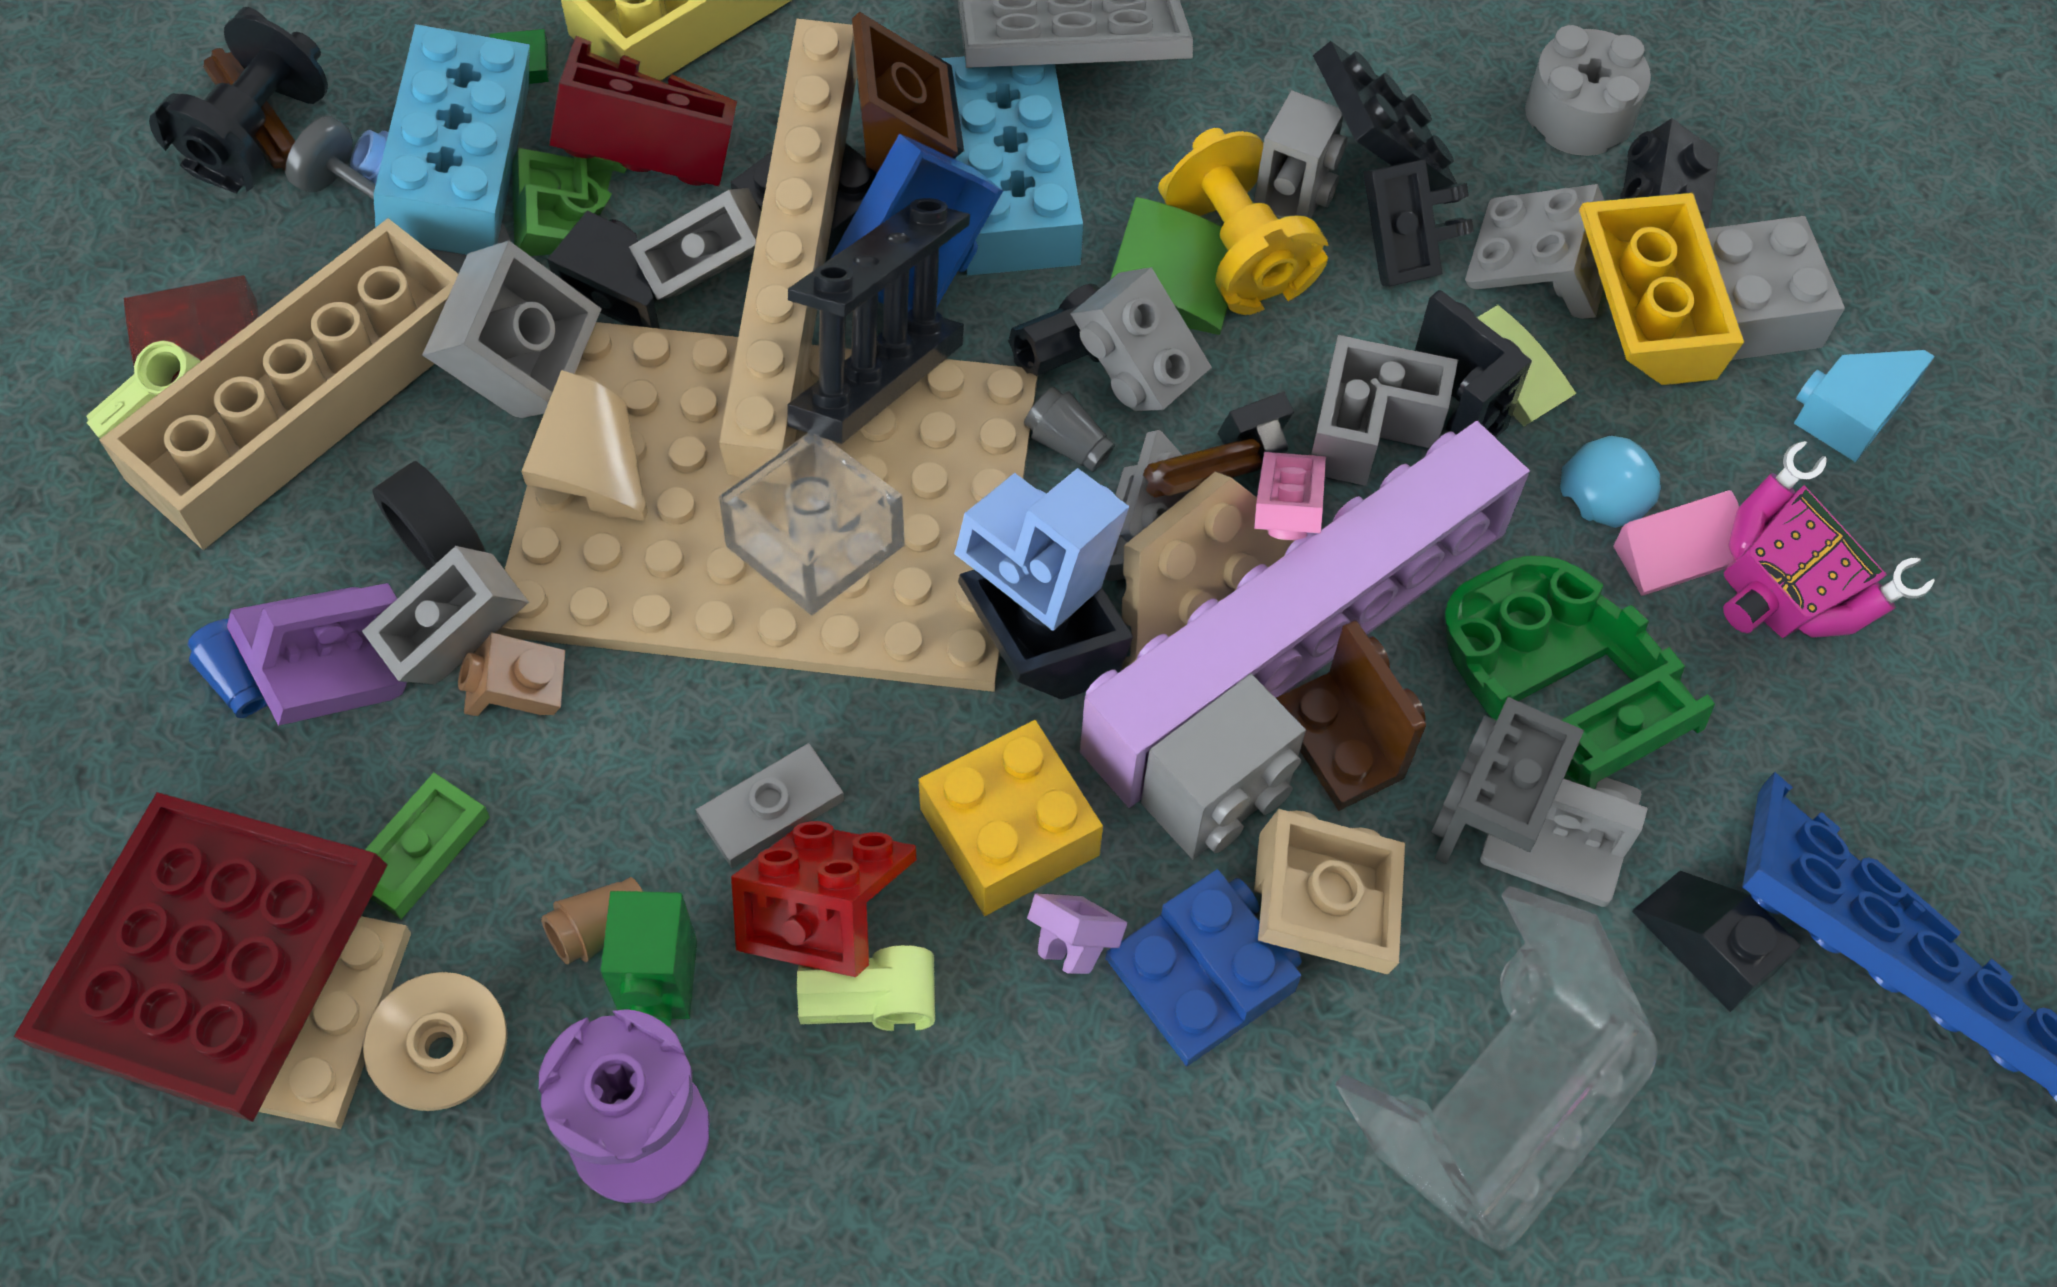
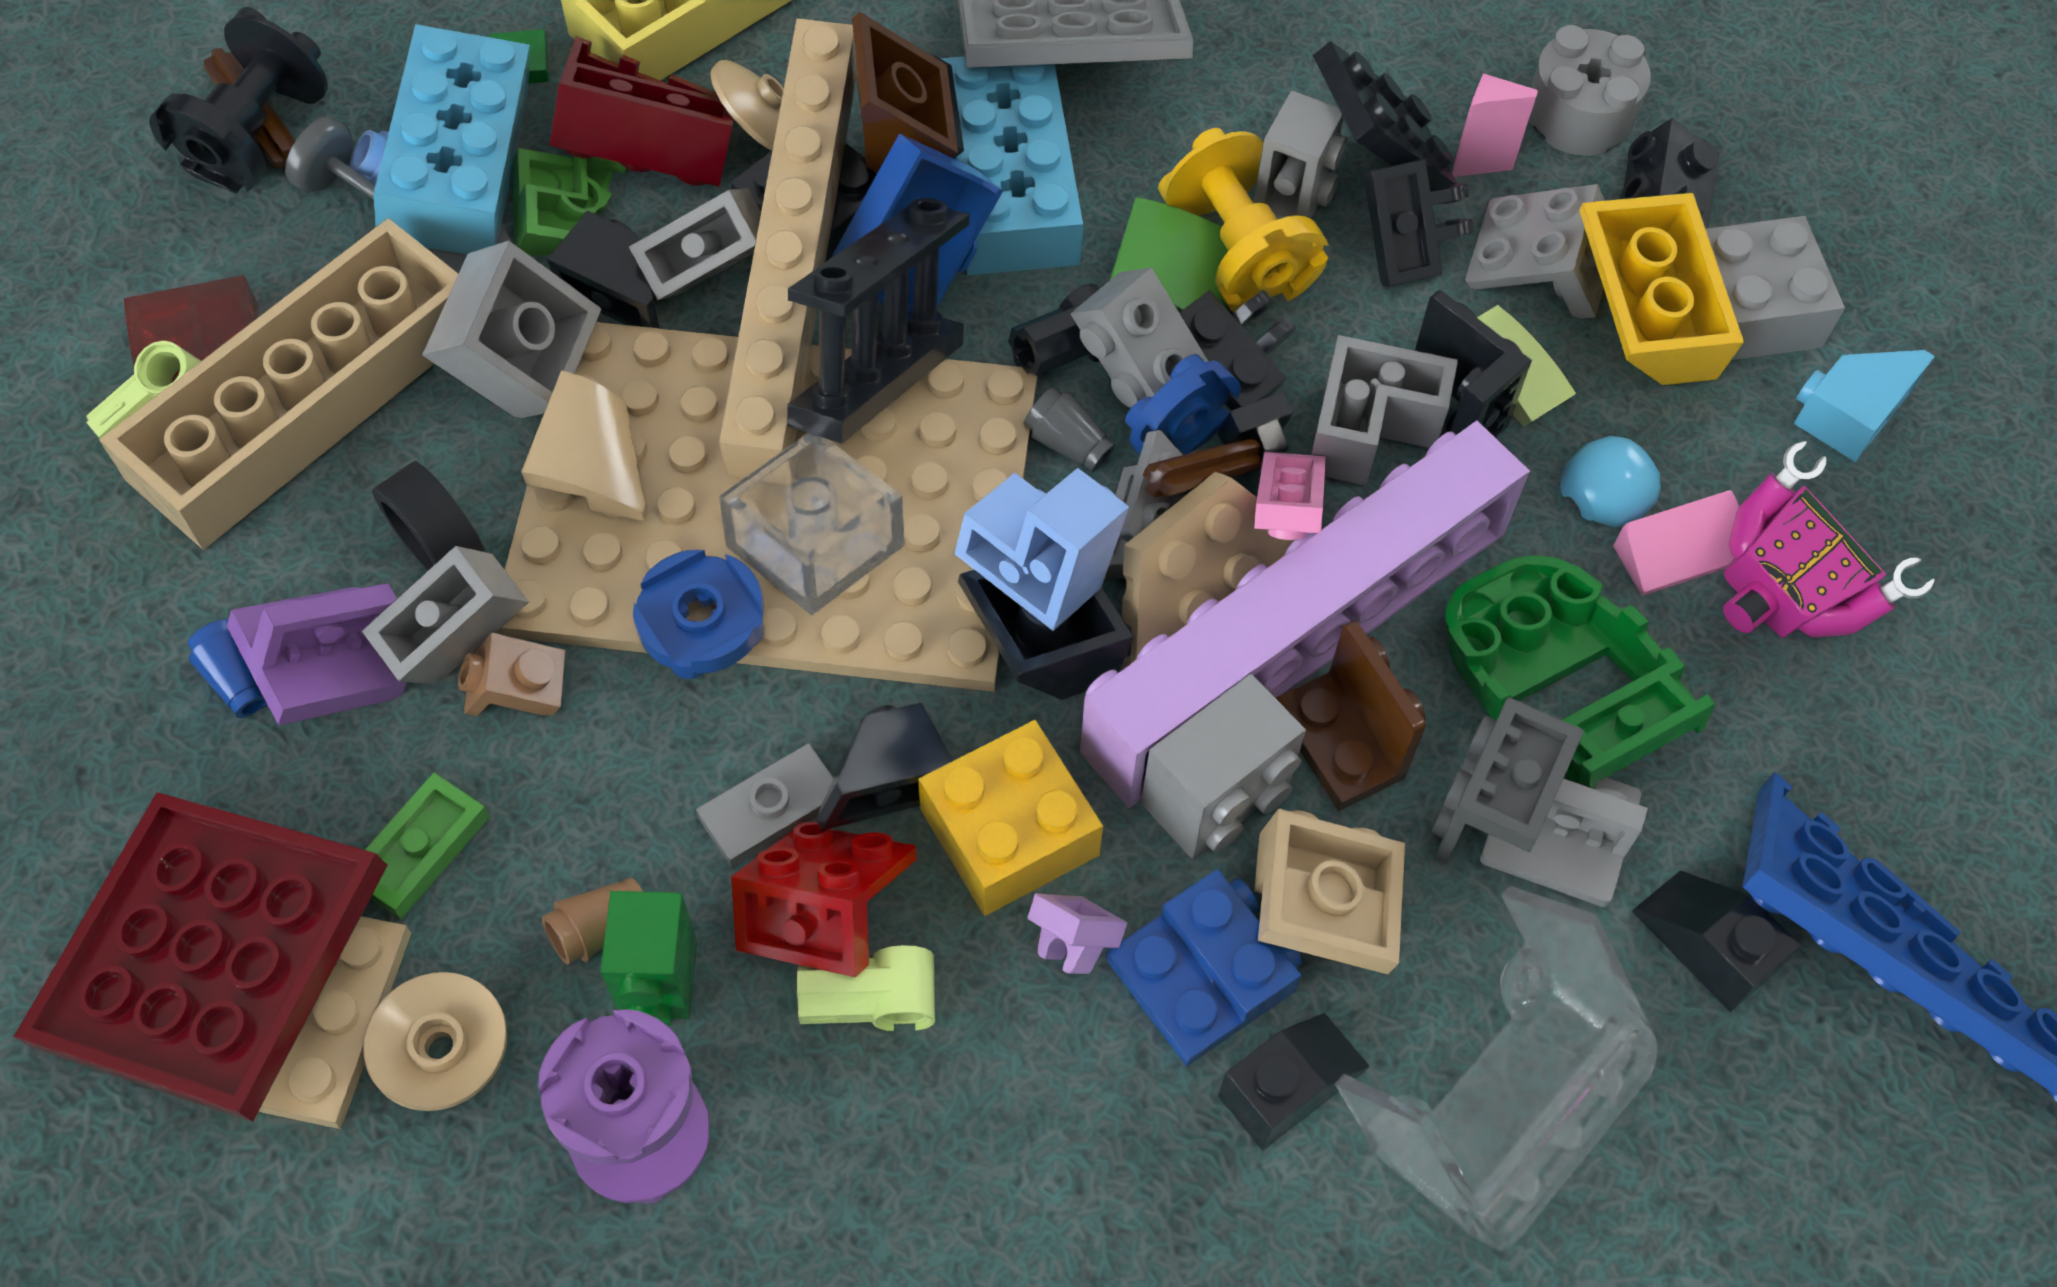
(705, 645): none -> blue plate
(749, 99): none -> tan dish
(883, 766): none -> black slope
(1187, 406): none -> blue plate
(1226, 341): none -> black hinge
(1289, 1078): none -> black slope
(1494, 127): none -> bright pink slope

